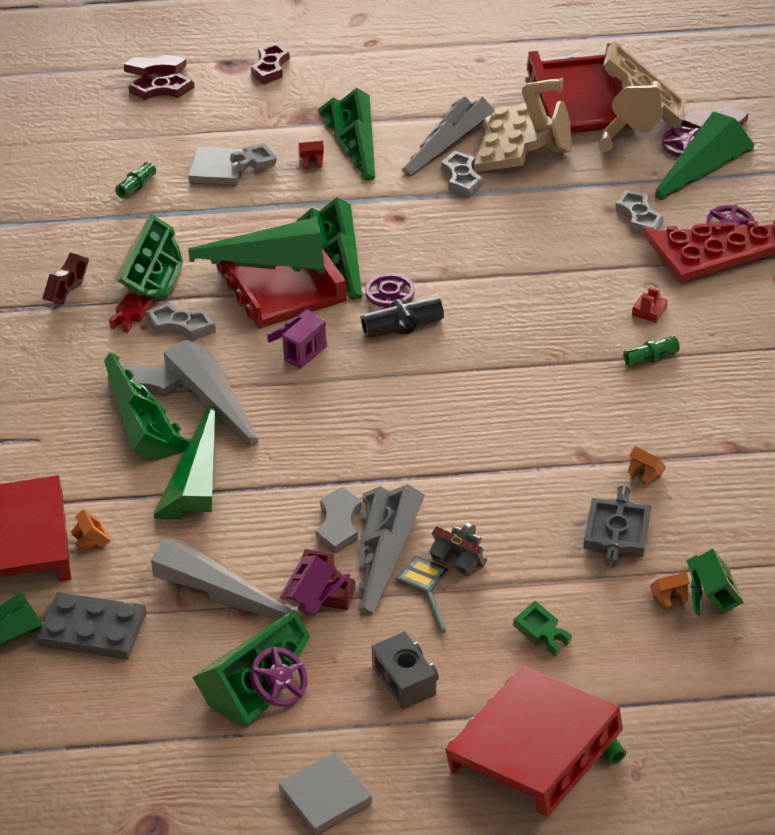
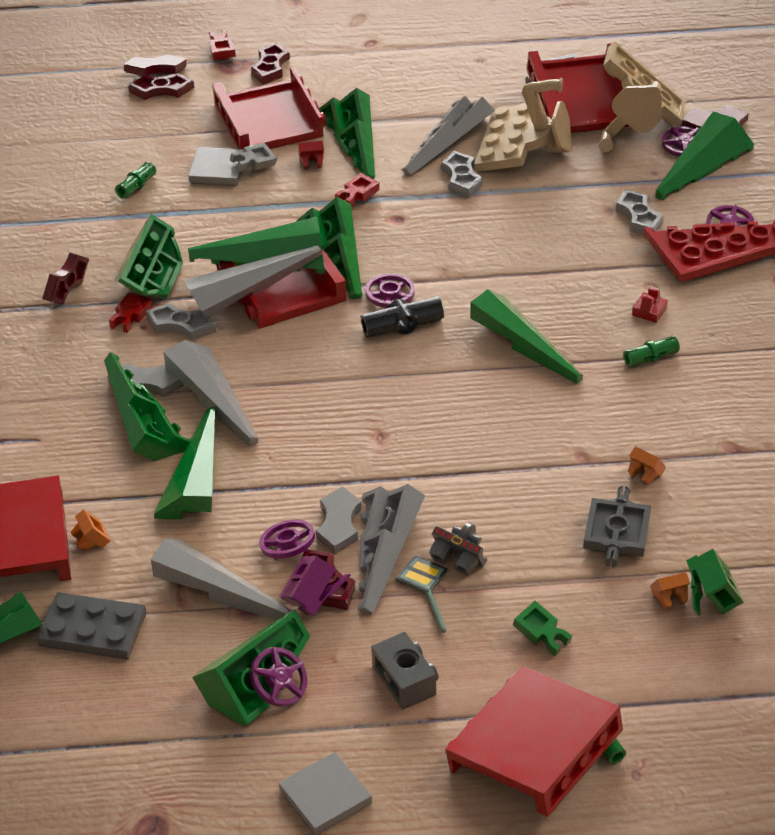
(221, 46): none -> plate
(224, 287): none -> light grey wedge
(270, 113): none -> panel
(287, 539): none -> magenta wheel
(301, 338): magenta piece -> none
(358, 188): none -> red plate
(502, 317): none -> green wedge

